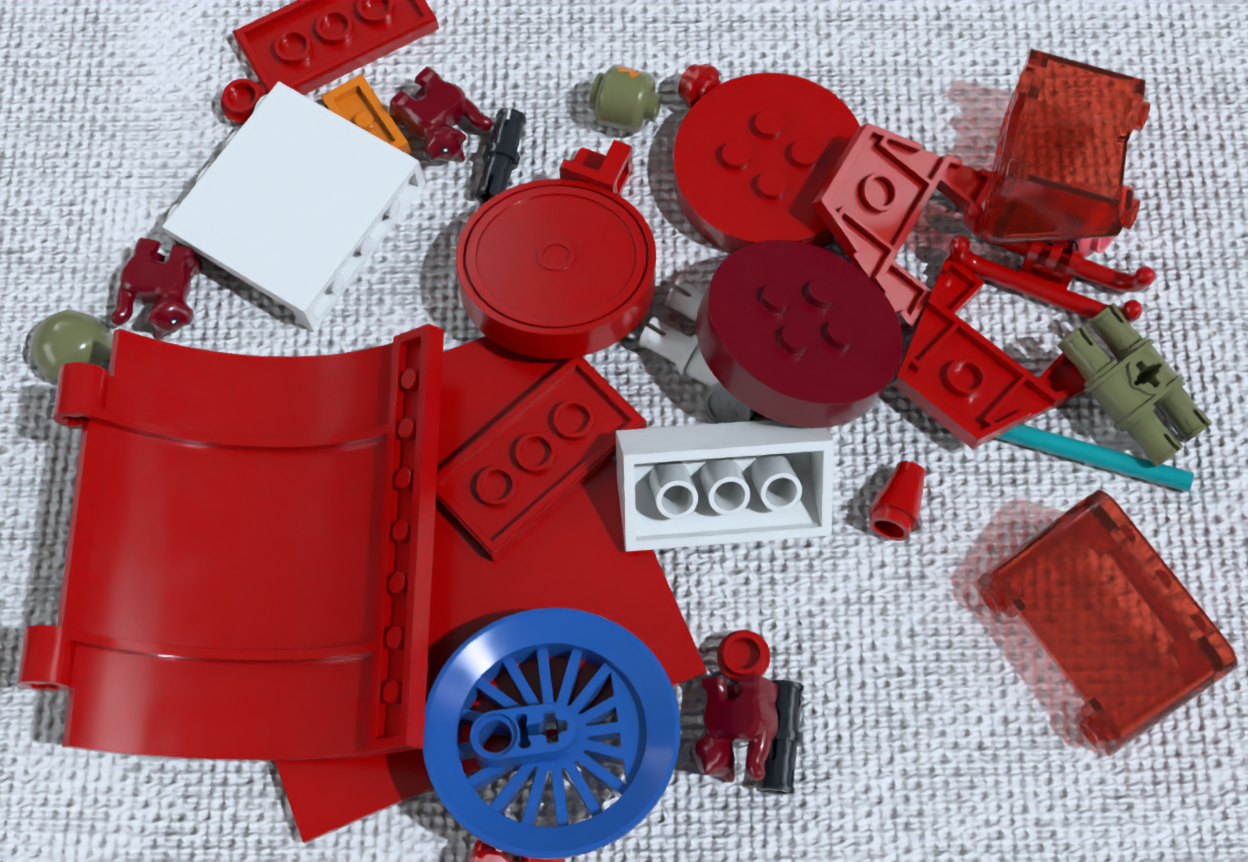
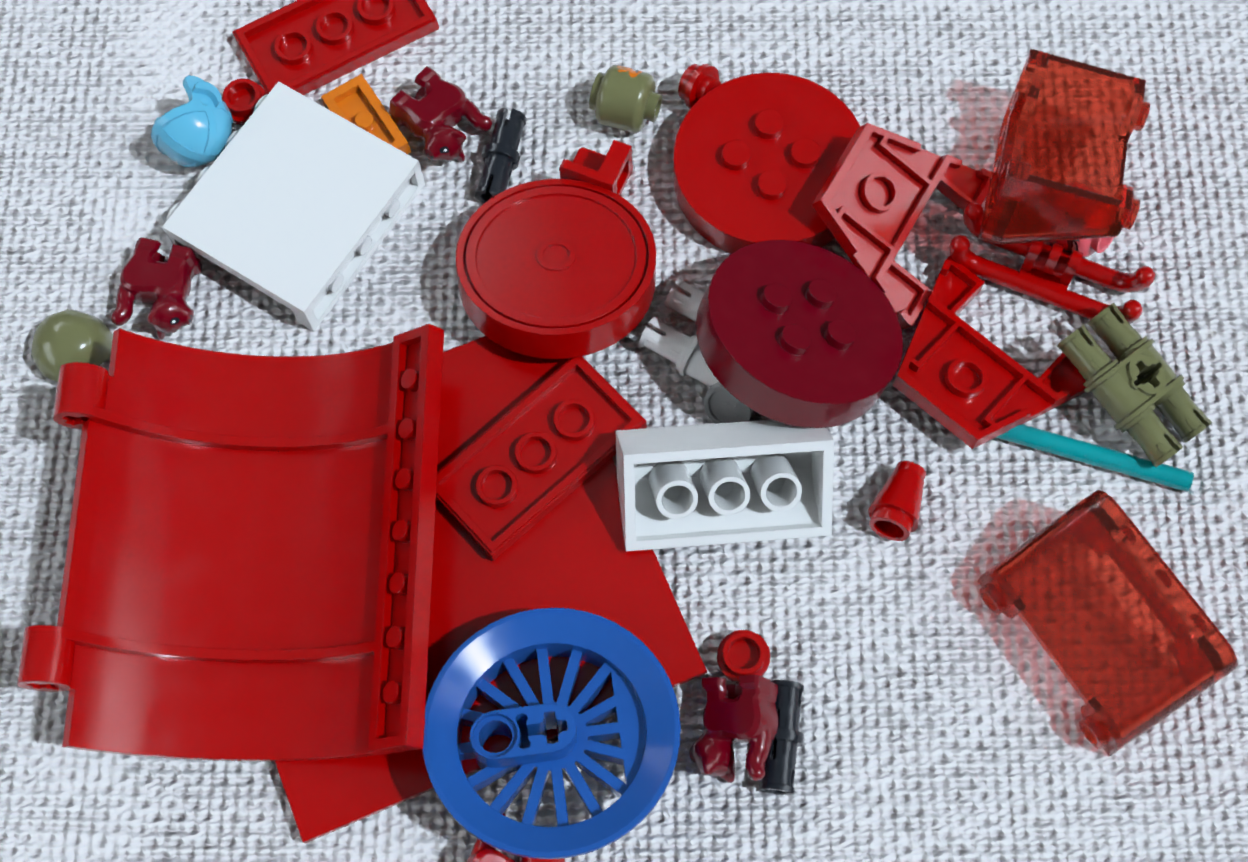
(197, 130): none -> medium azure cap

